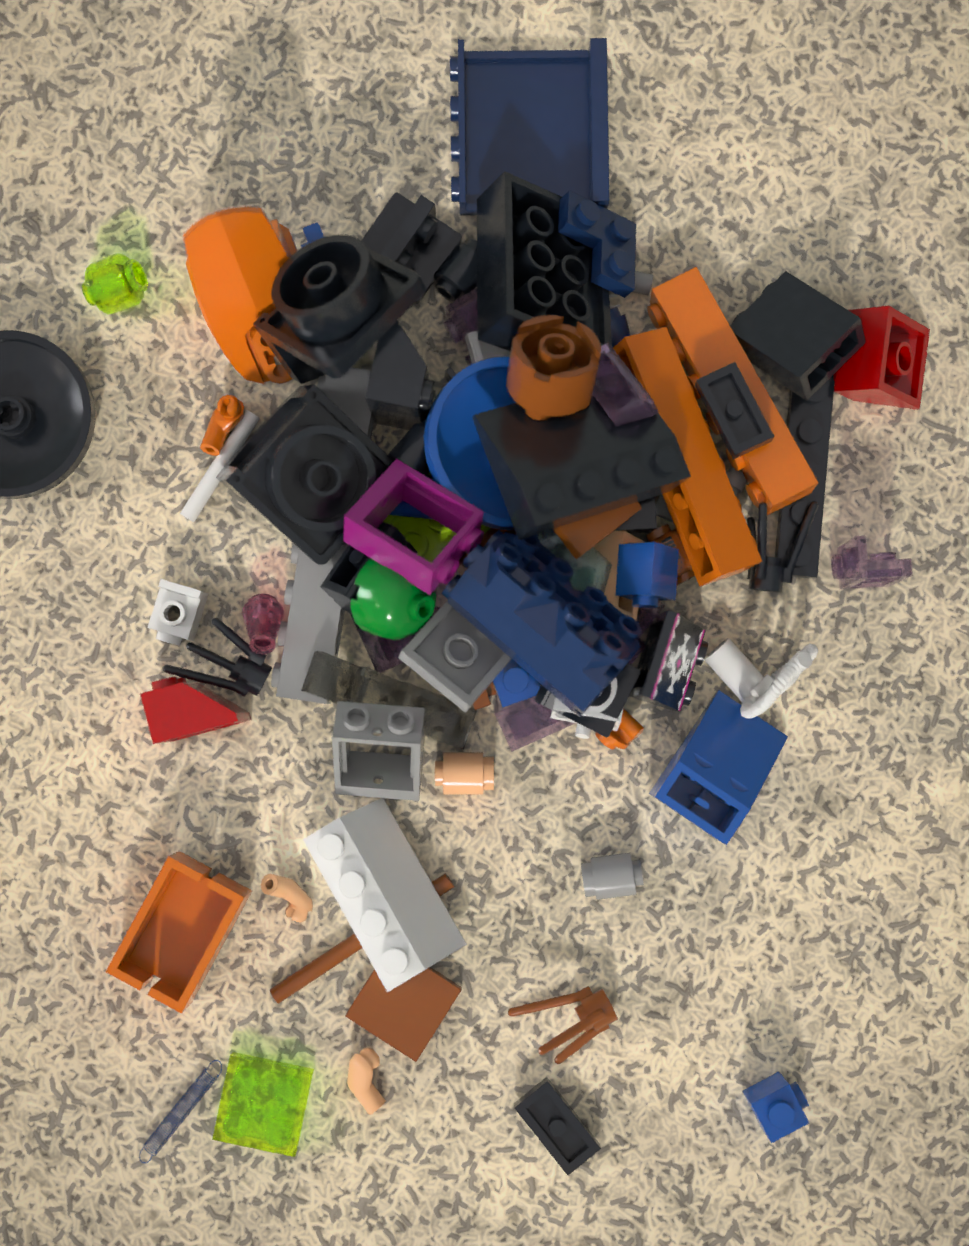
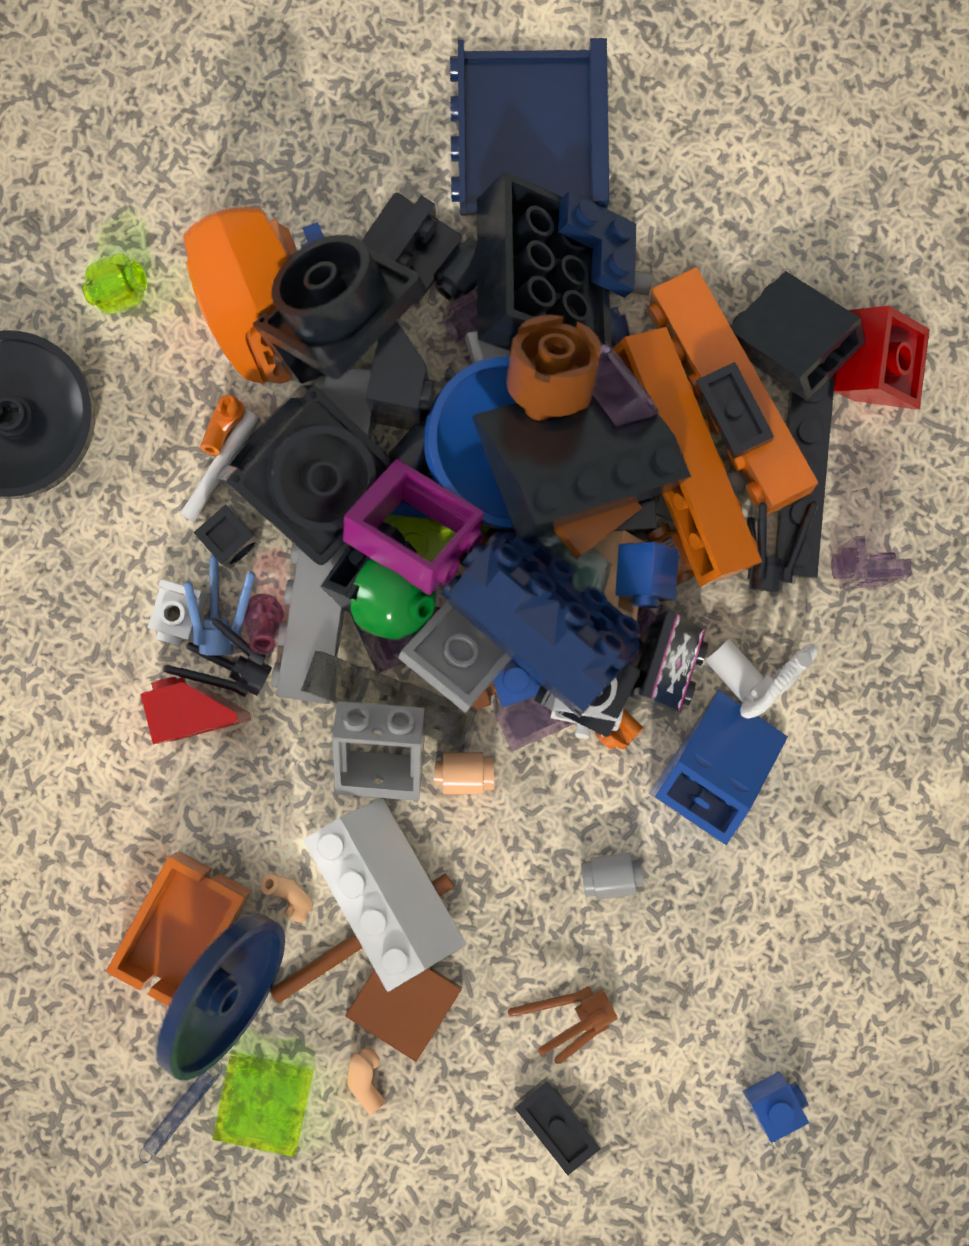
(208, 637): none -> medium blue plant
(220, 996): none -> dark blue dish
(227, 537): none -> black brick

